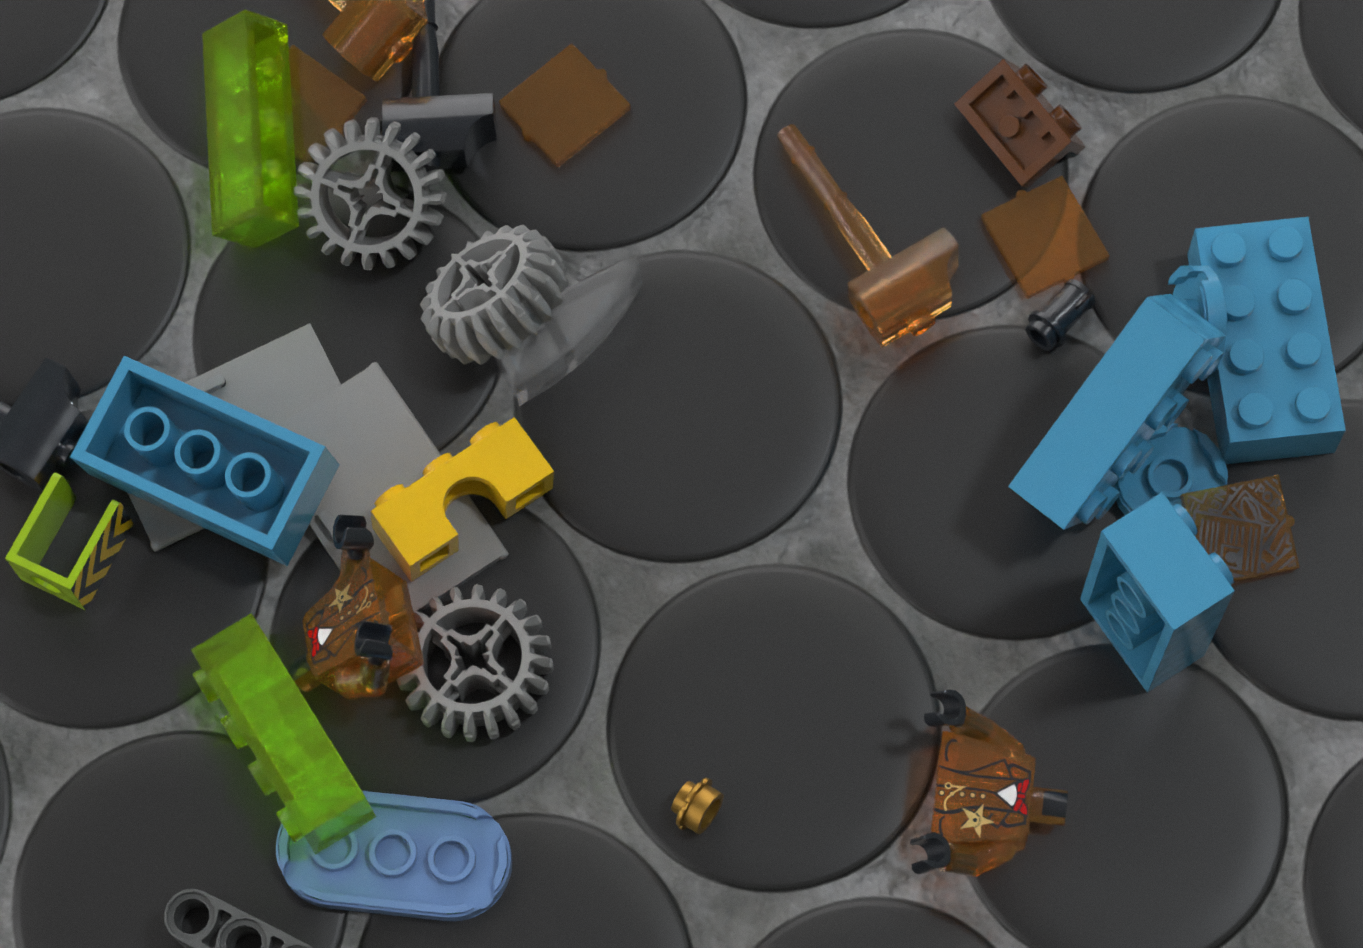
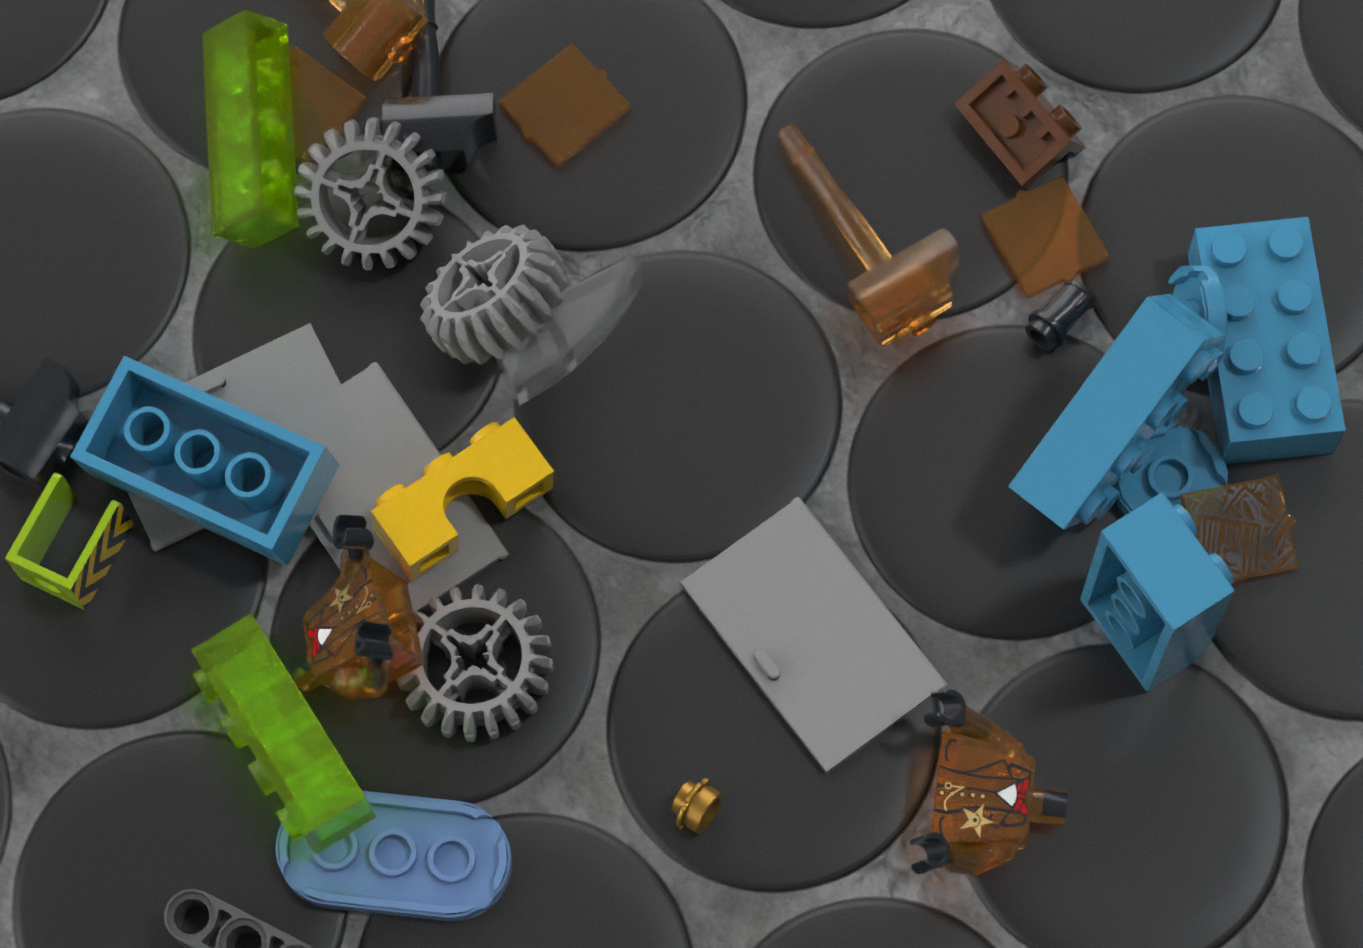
(817, 627): none -> light grey container

